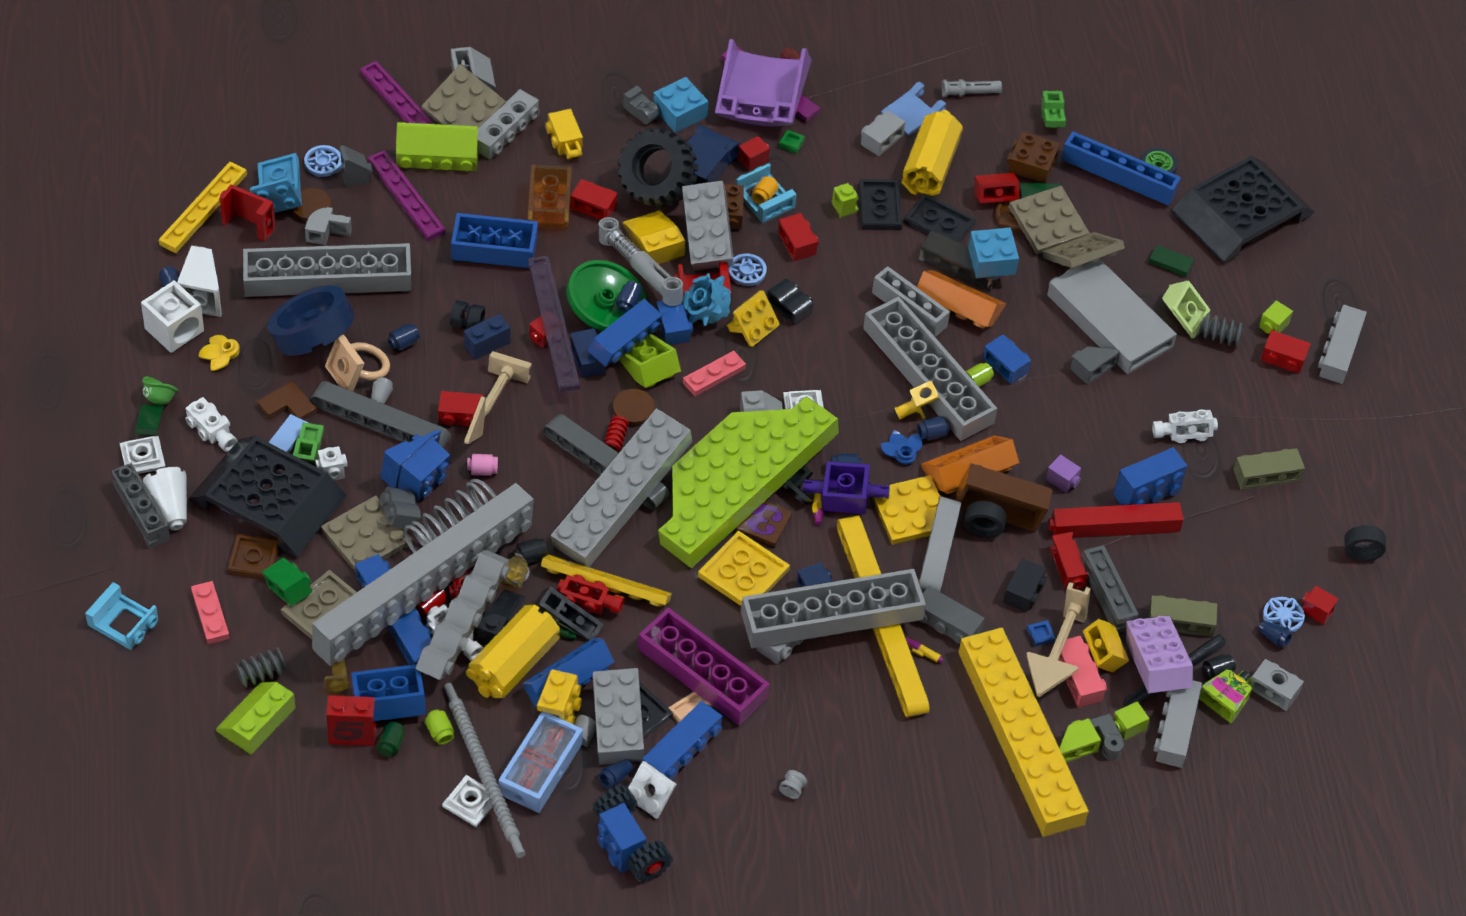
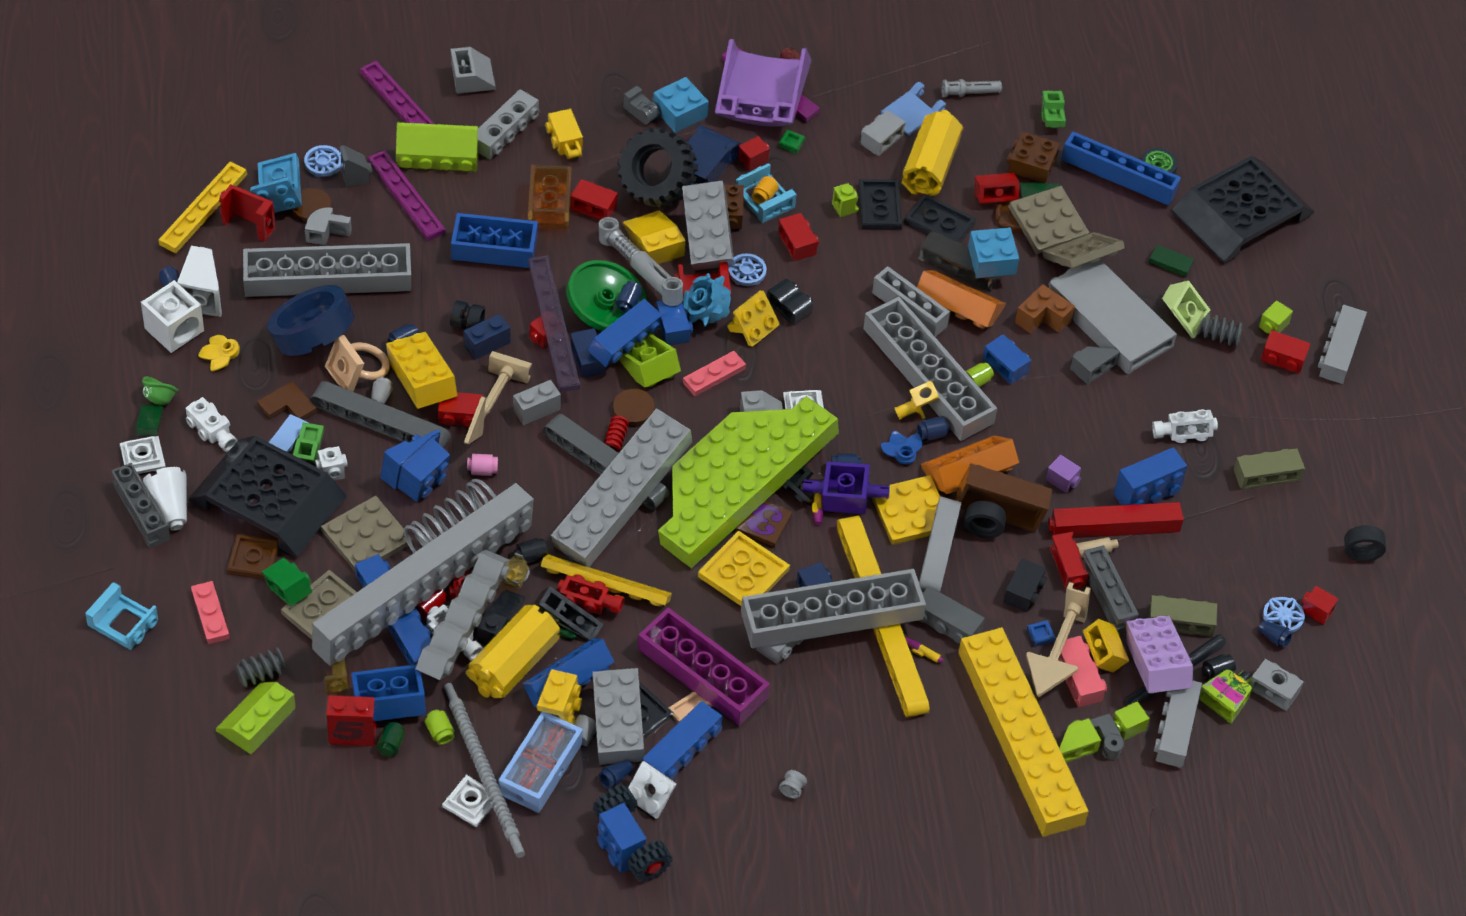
(399, 507): dark grey brick -> none
(421, 369): none -> yellow brick
(462, 100): dark tan plate -> none
(536, 402): none -> light grey brick
(1044, 307): none -> dark orange brick
(1109, 545): none -> tan cylinder

